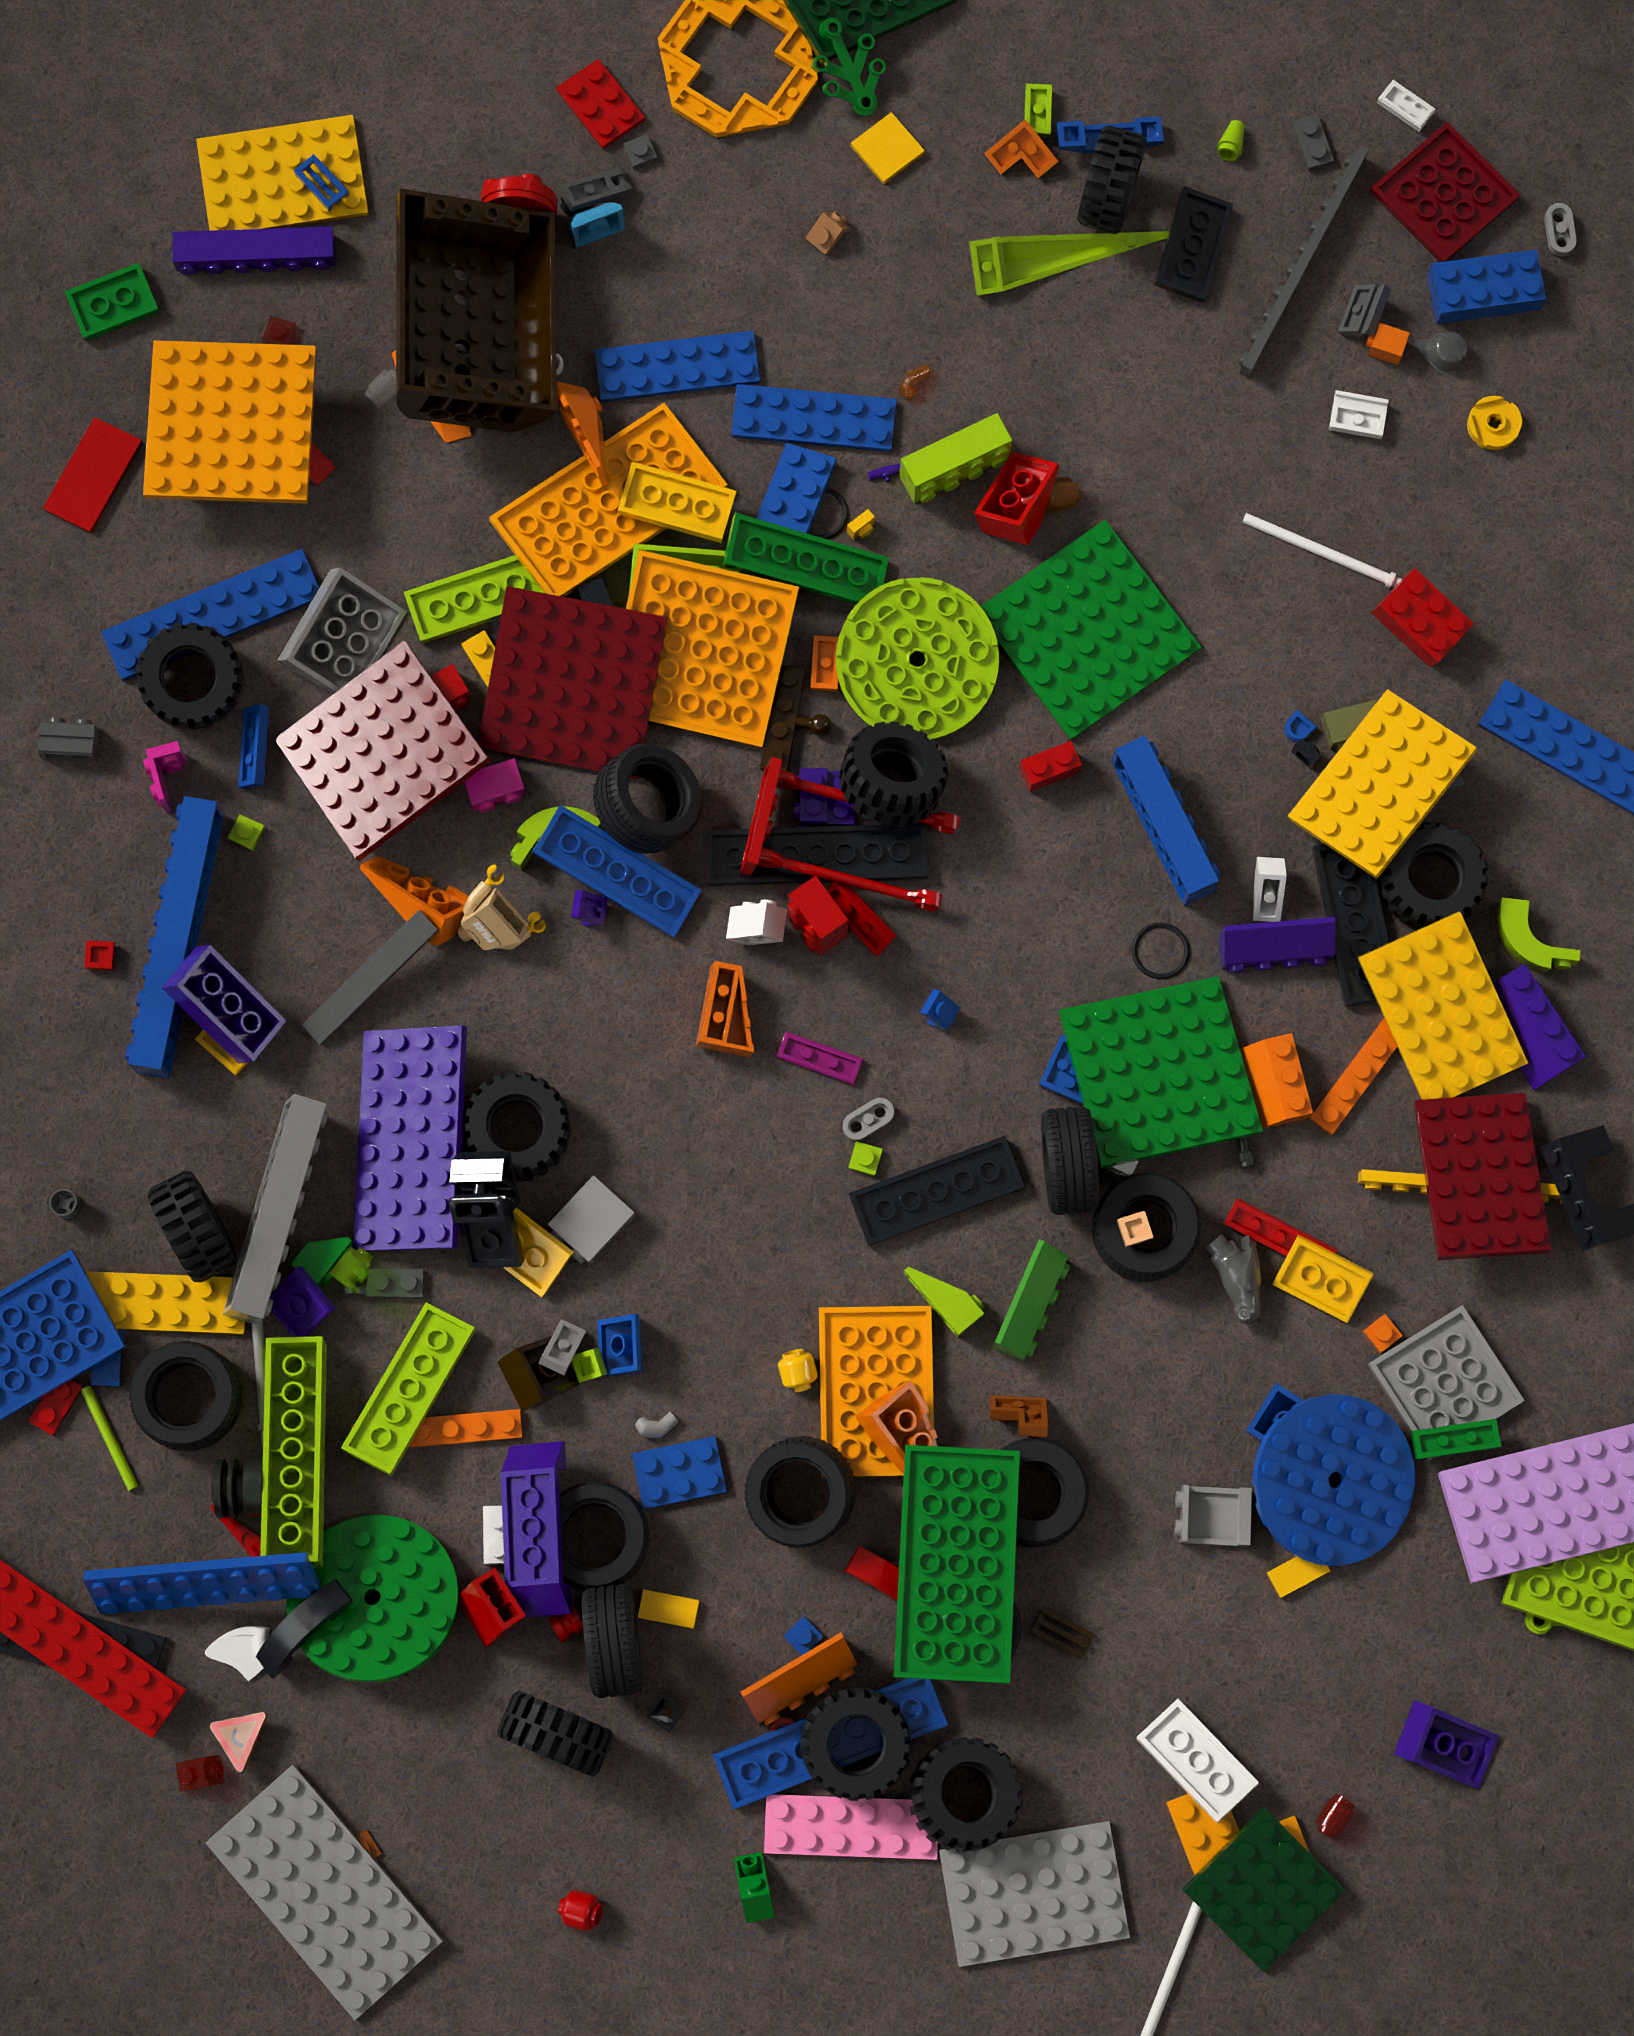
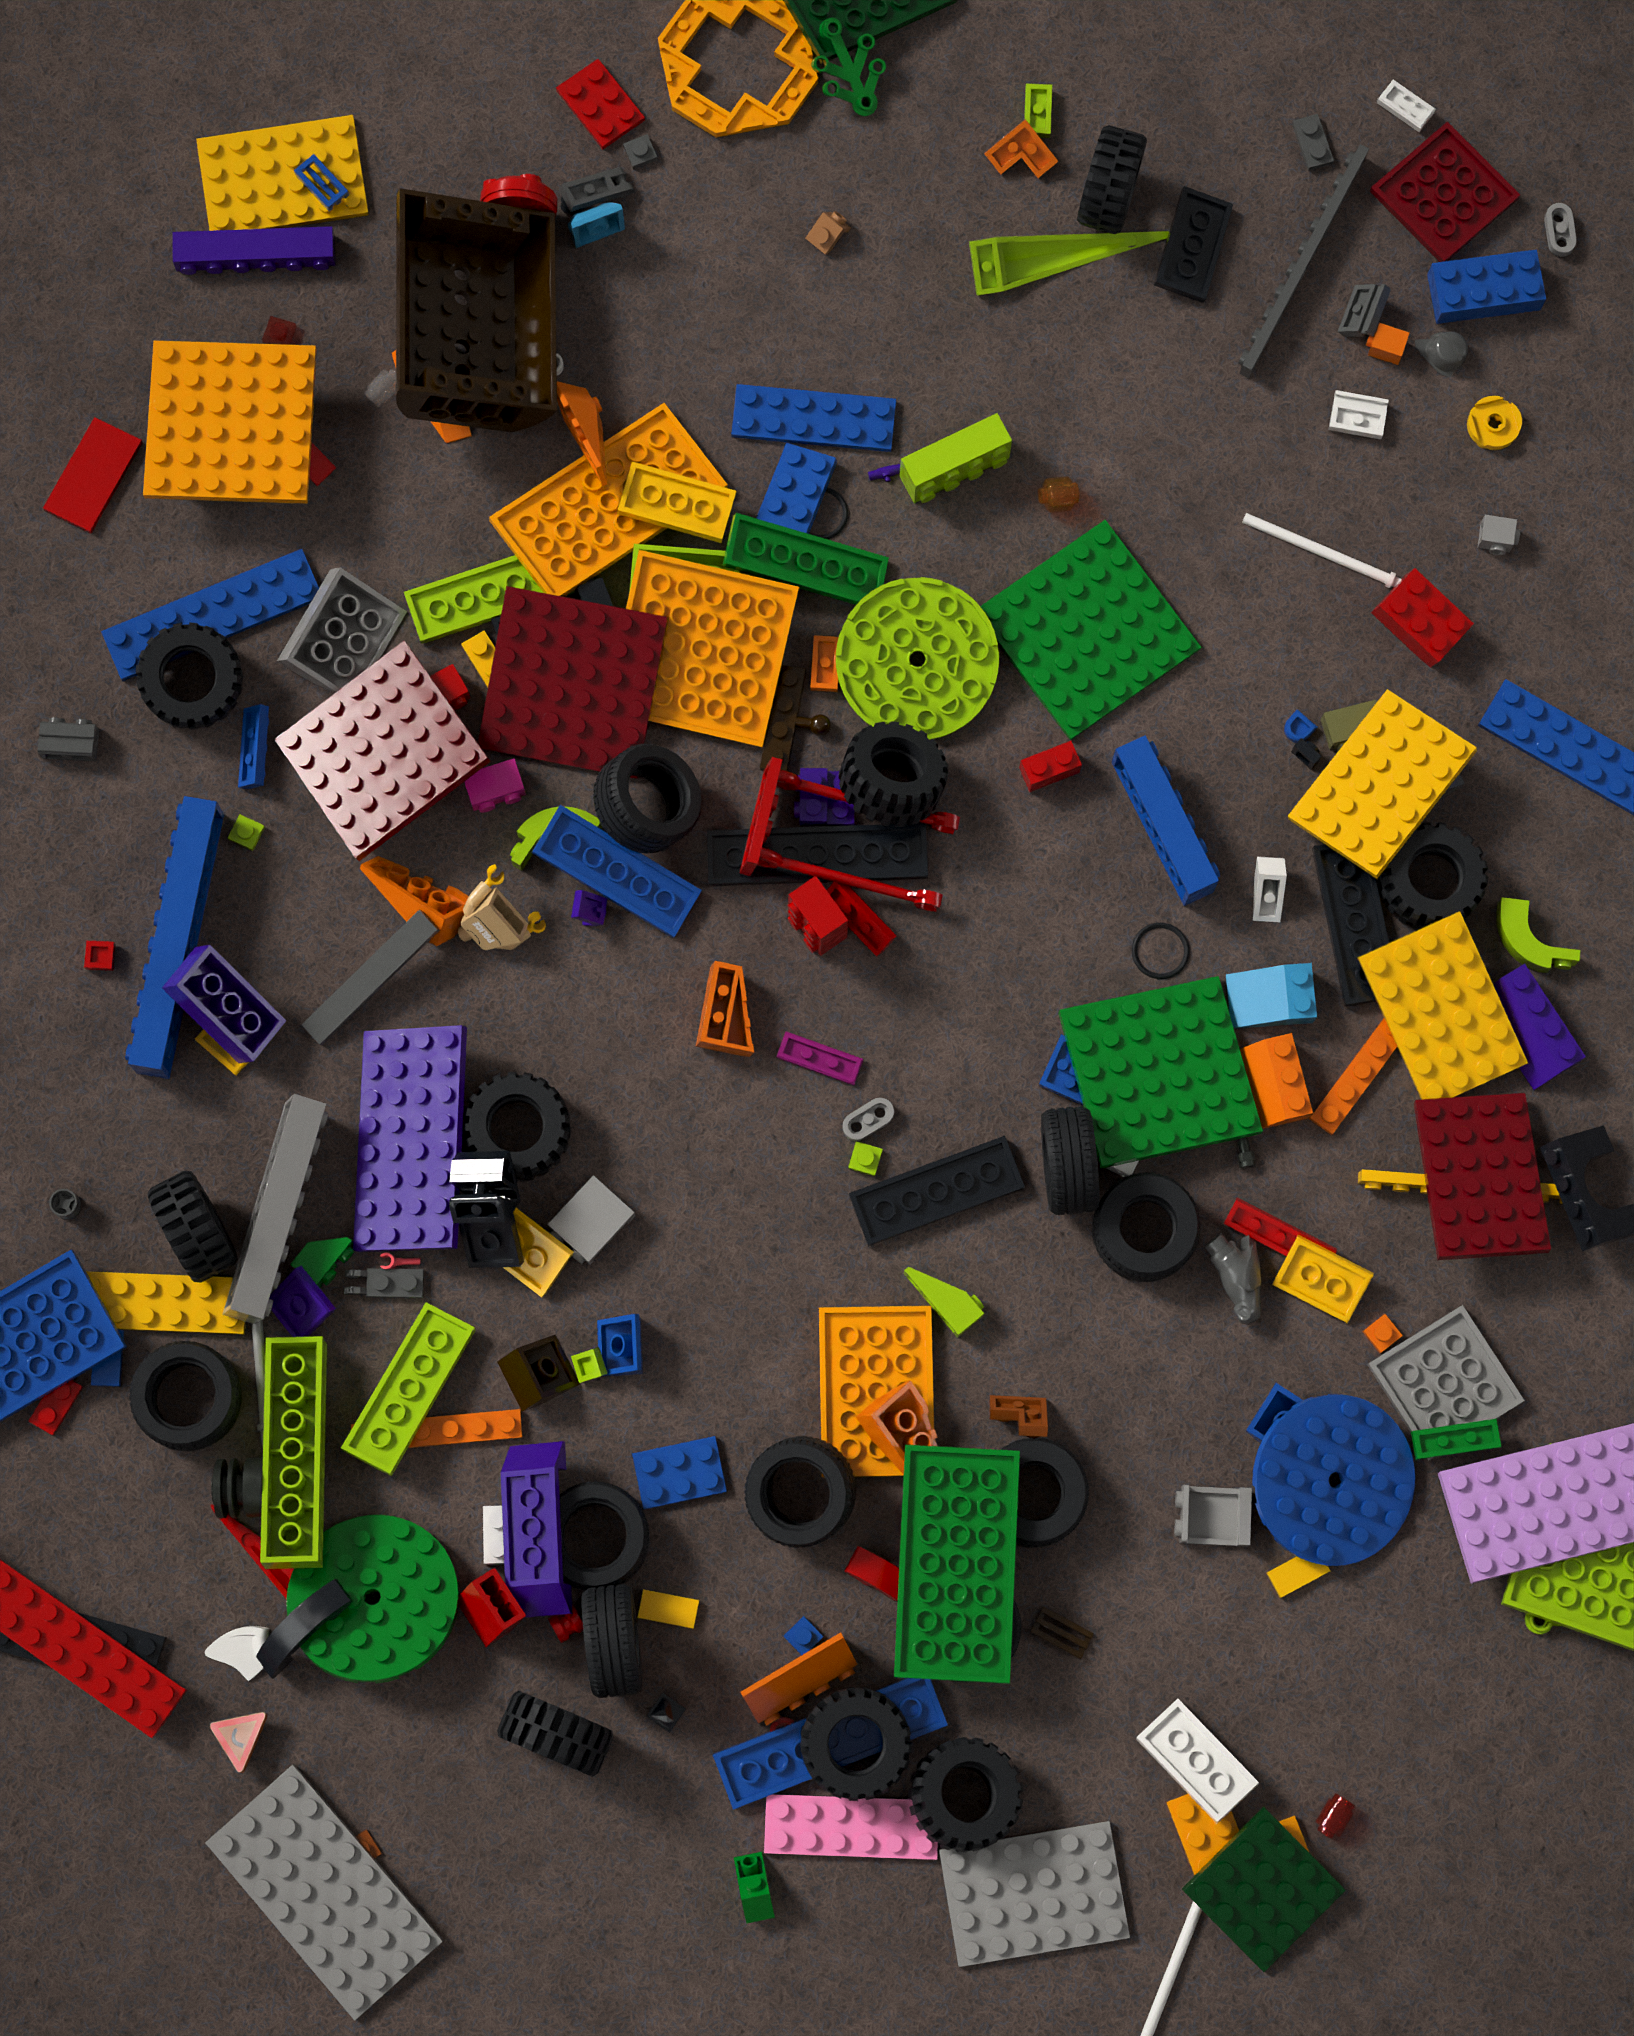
(109, 1438): lime bar -> none
(112, 302): green plate -> none
(166, 758): dark pink bracket -> none
(200, 1773): clear red bracket -> none
(202, 1583): blue plate -> none
(352, 1268): clear neon green brick -> none
(399, 1261): none -> coral hand
(562, 1347): light grey plate -> none
(580, 1910): red head -> none
(656, 1429): light grey arm -> none
(677, 366): blue plate -> none
(756, 923): white brick -> none
(797, 1370): yellow head -> none
(861, 526): yellow plate -> none
(887, 148): yellow tile -> none
(910, 379): clear orange arm -> none
(939, 1010): blue bracket -> none
(1017, 498): red slope -> none
(1031, 1301): bright green slope -> none
(1083, 138): blue slope -> none
(1135, 1229): light nougat plate -> none
(1231, 141): lime cone -> none
(1272, 996): none -> dark azure slope
(1277, 944): dark purple slope -> none
(1446, 1744): dark purple slope -> none
(1498, 534): none -> light grey brick

